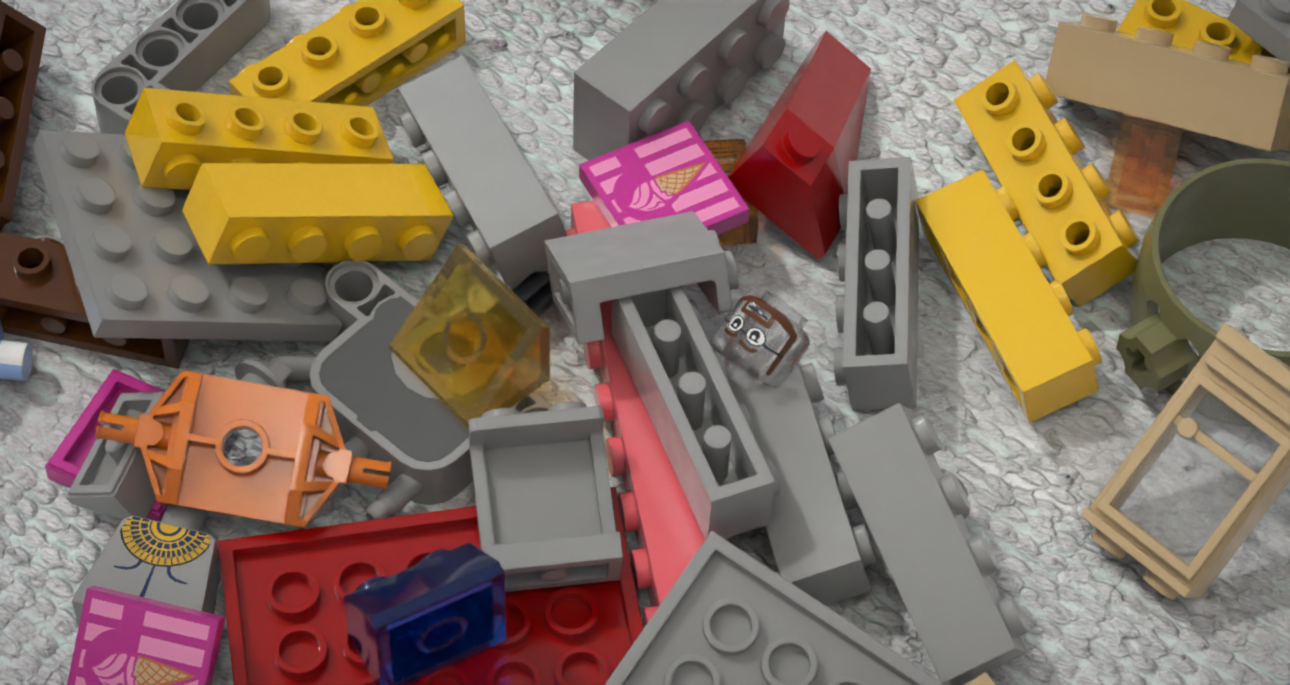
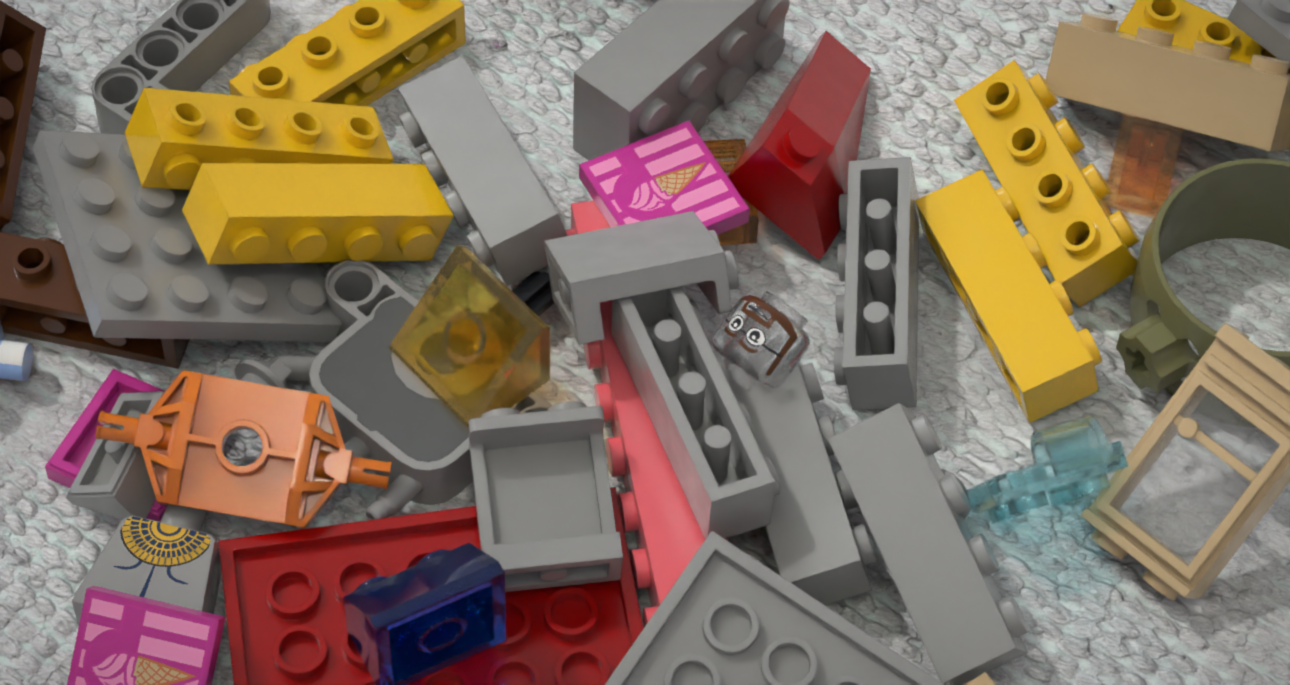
(1067, 466): none -> clear light blue plate

